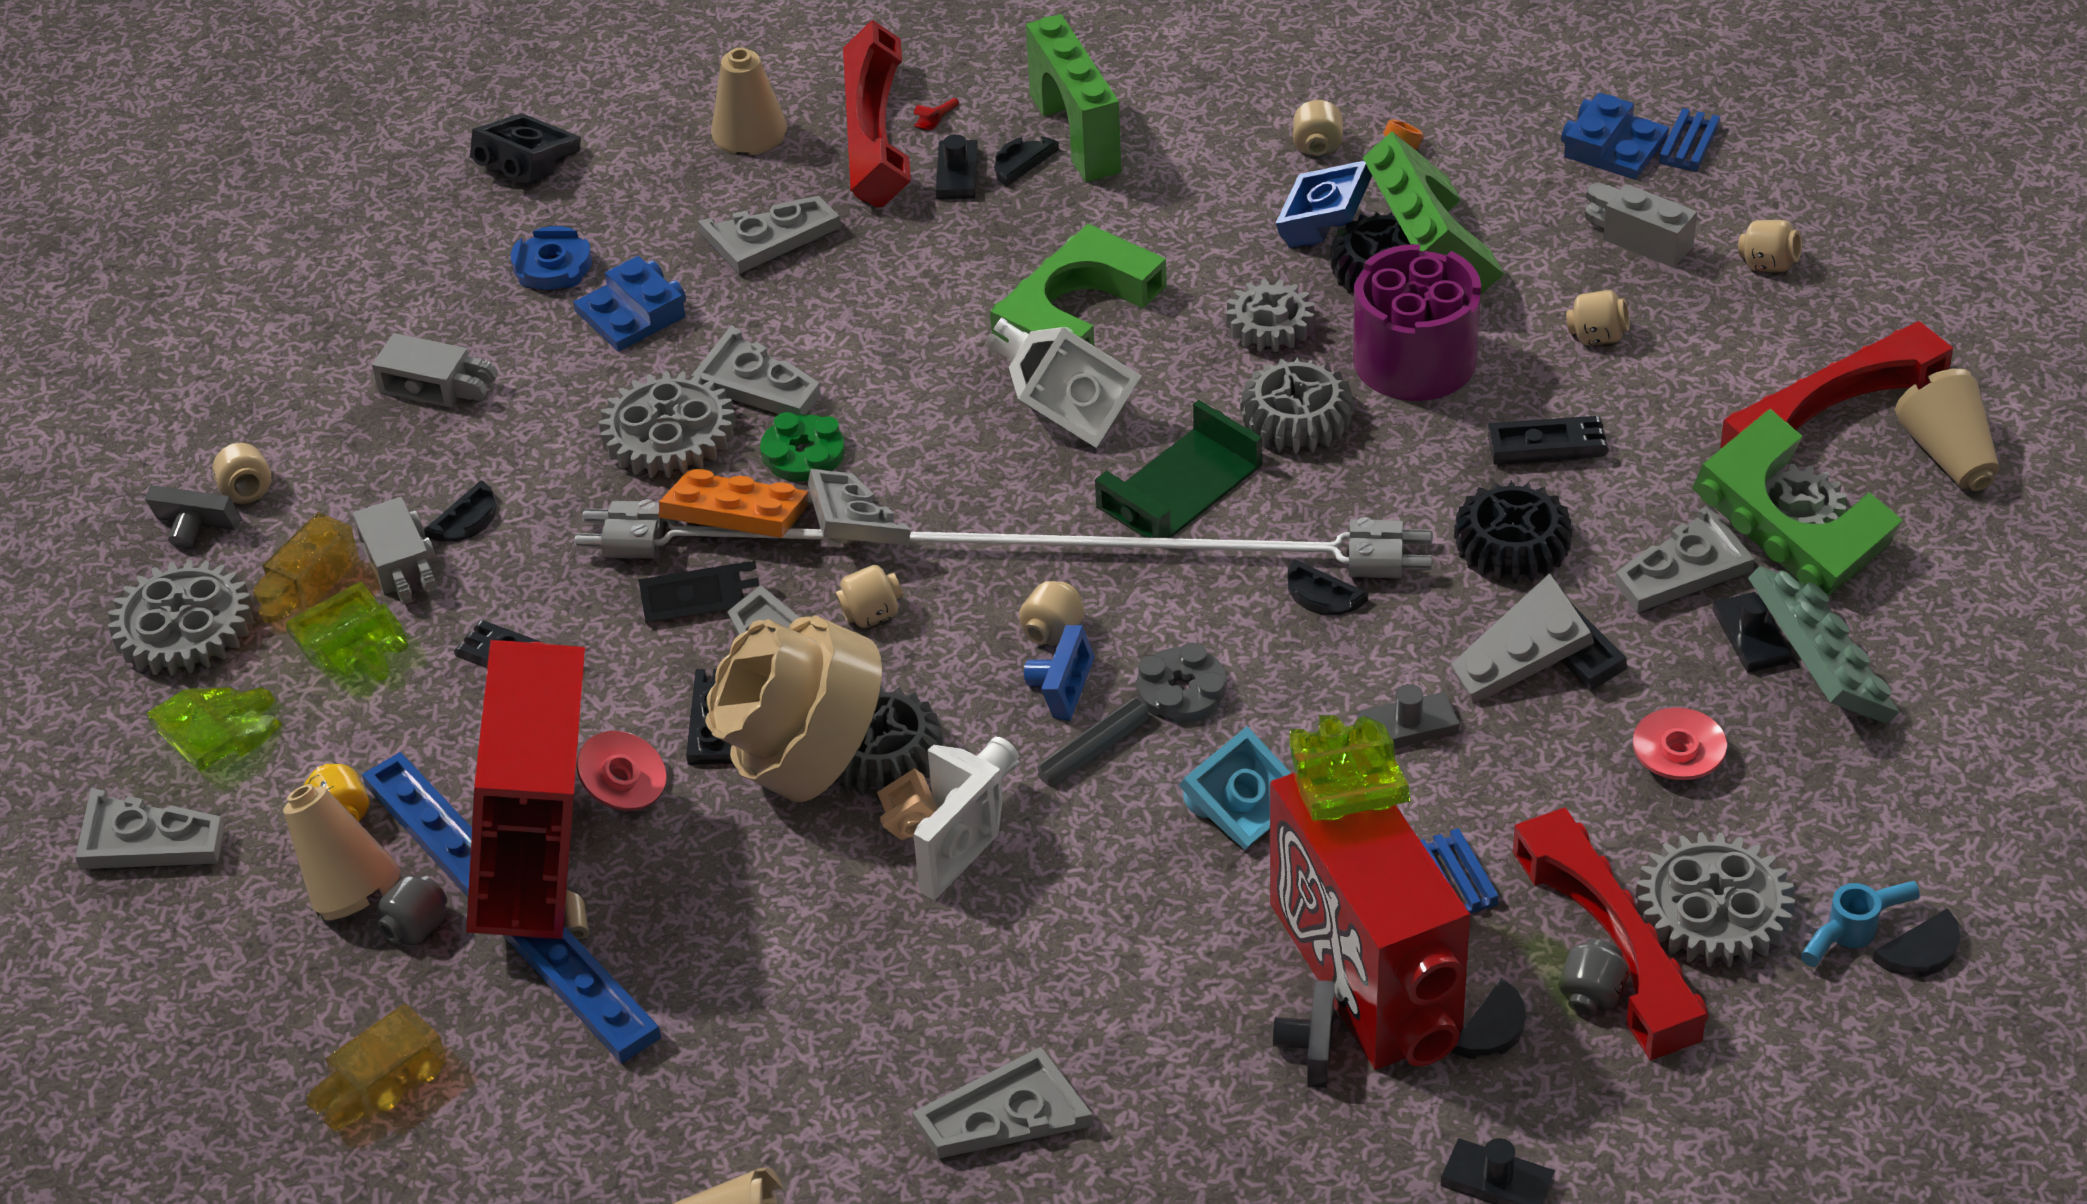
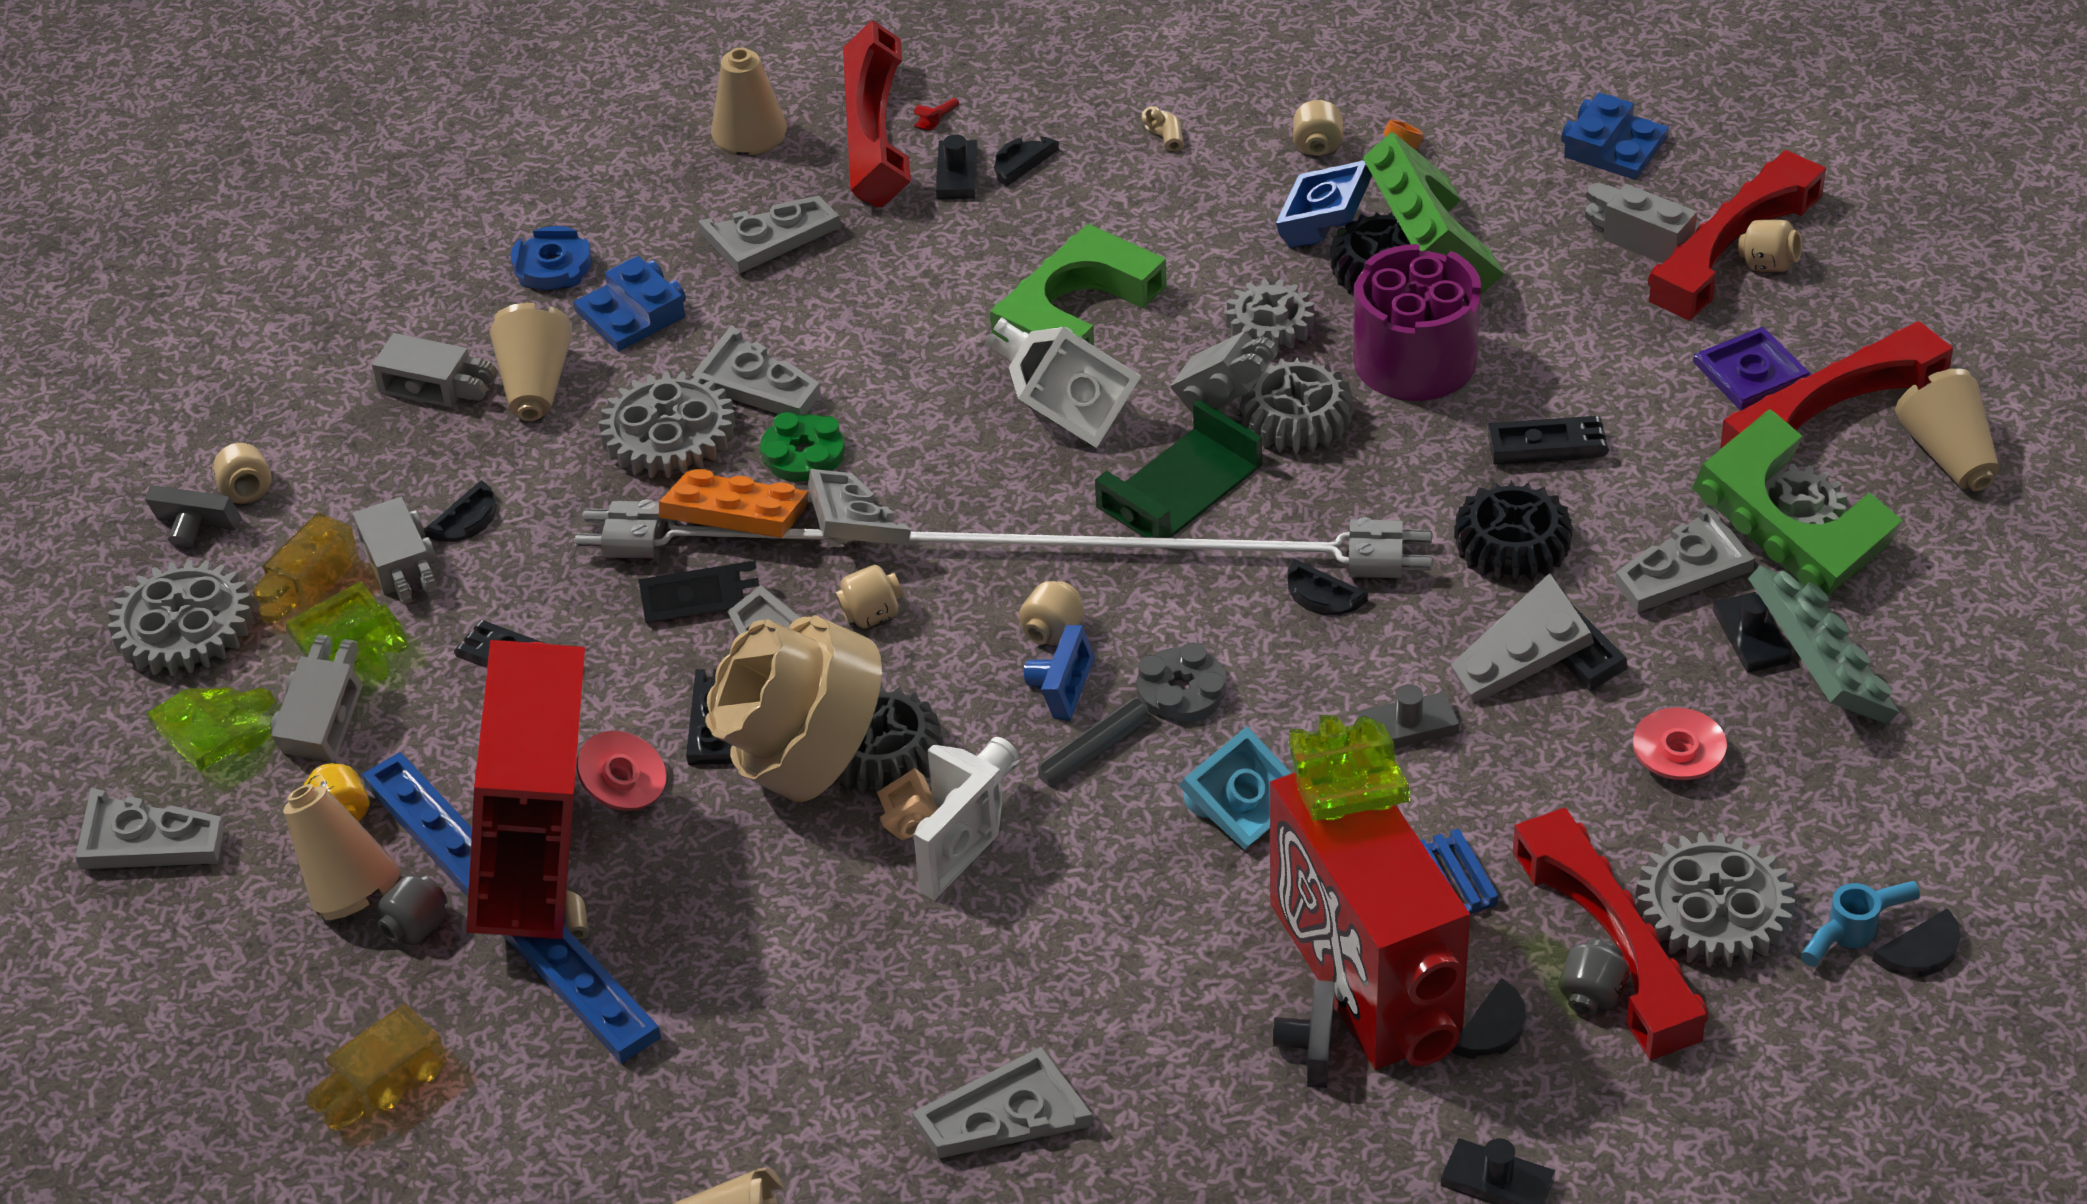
(318, 702): none -> light grey hinge
(522, 147): black plate -> none
(530, 356): none -> tan cone
(1068, 80): bright green arch -> none
(1165, 126): none -> tan arm
(1224, 370): none -> light grey hinge
(1598, 318): tan head -> none
(1675, 134): blue tile -> none
(1750, 367): none -> dark purple tile
(1782, 187): none -> red arch

